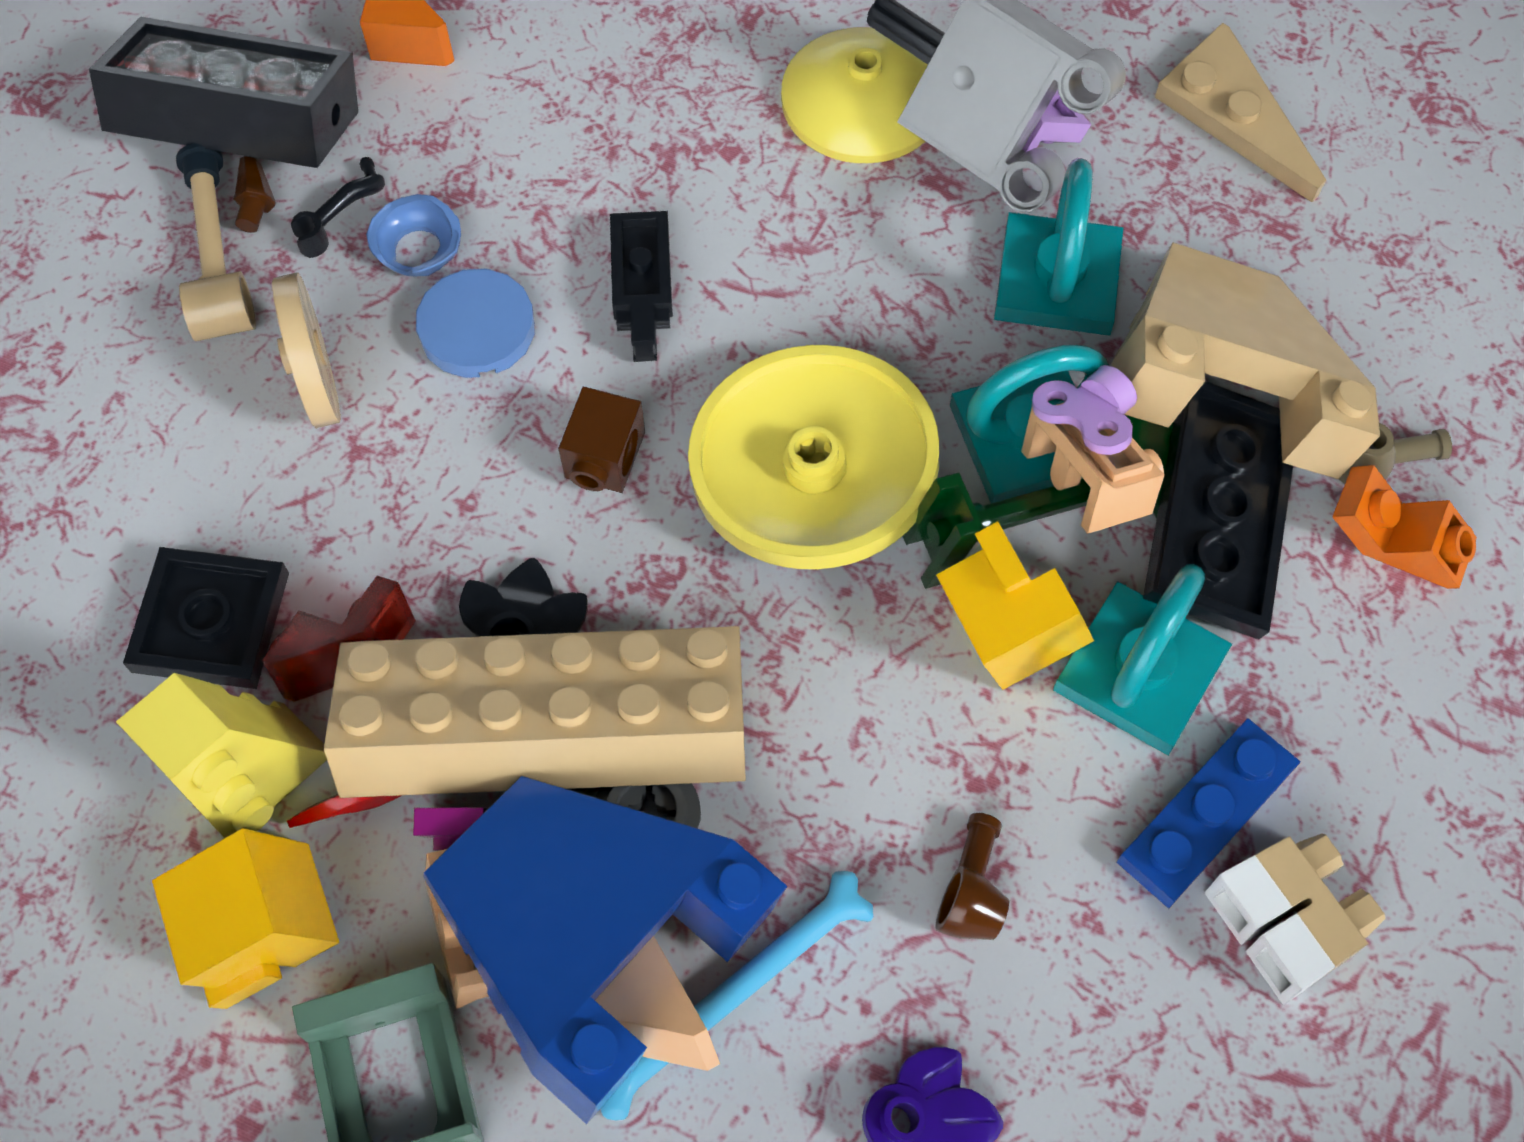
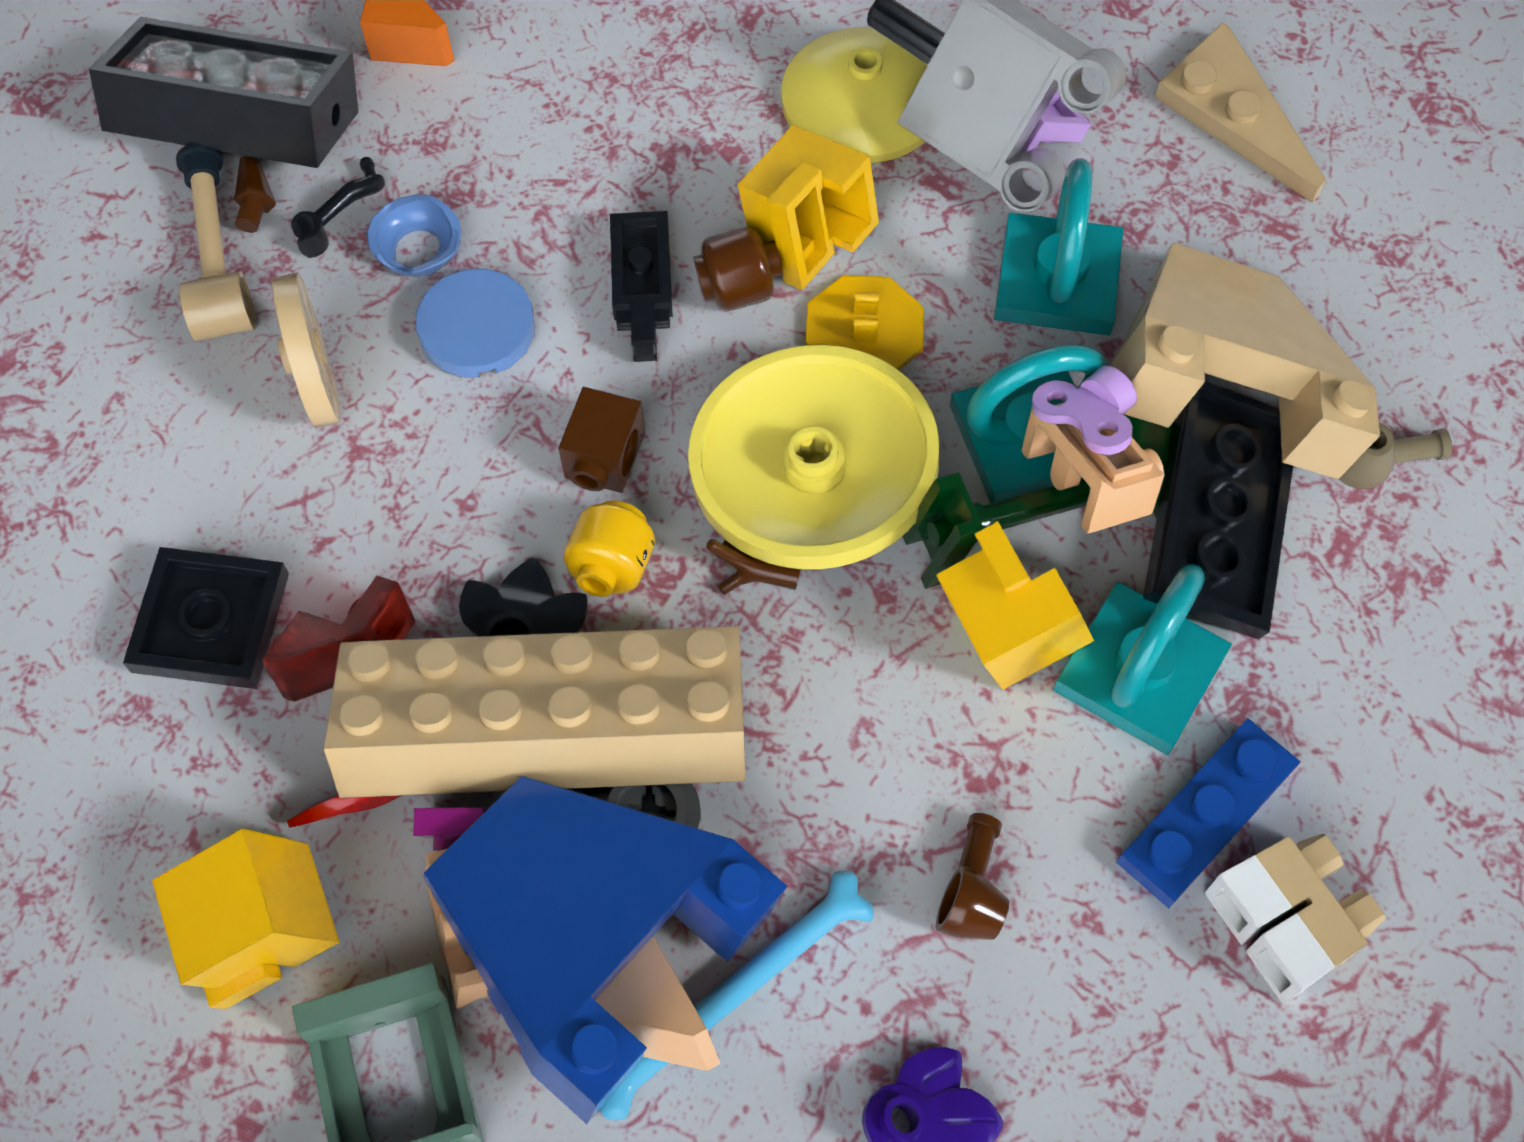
(224, 749): light yellow wedge -> none
(610, 547): none -> yellow head
(737, 269): none -> reddish brown head
(751, 569): none -> reddish brown bar
(809, 199): none -> yellow plate
(869, 317): none -> yellow piece
(1413, 537): orange slope -> none

